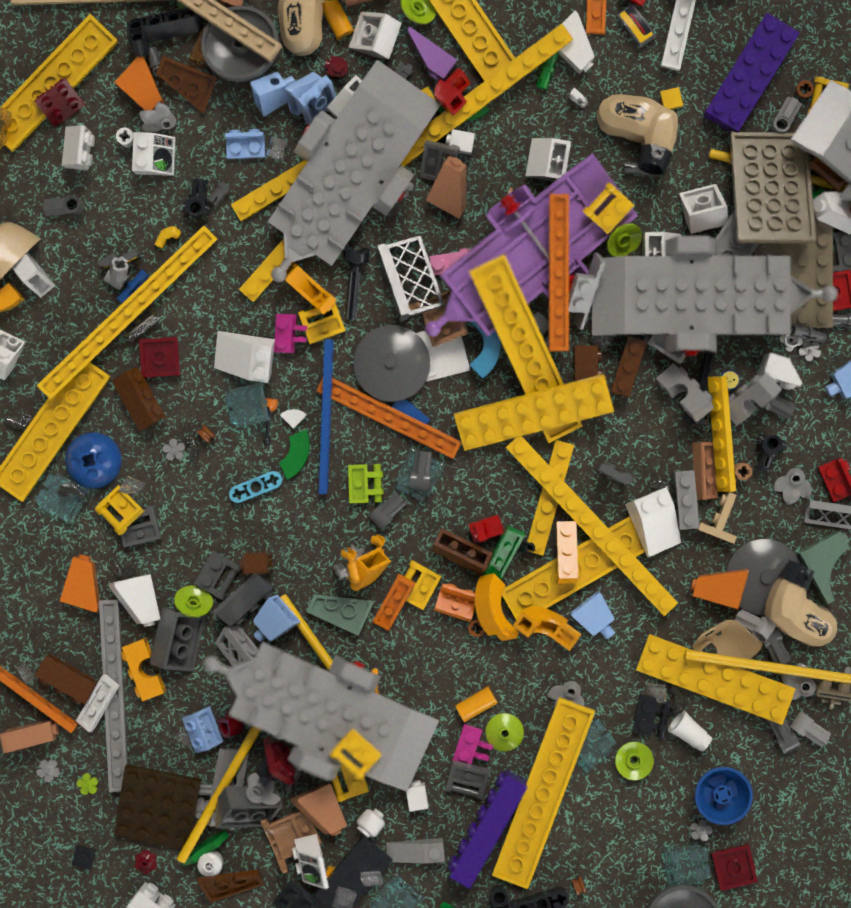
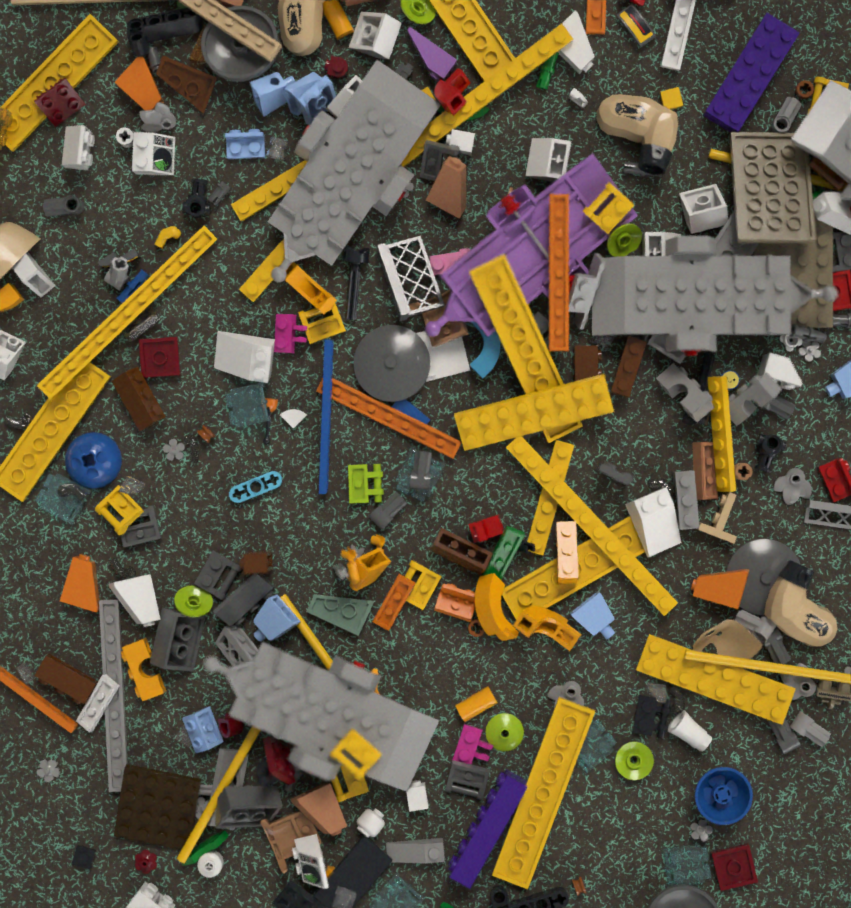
(28, 735): nougat slope -> none
(87, 784): lime plant -> none
(229, 884): reddish brown wing -> none
(257, 793): light grey plate -> none
(297, 454): green tile -> none
(371, 878): clear tile -> none
(821, 558): sand green arch -> none

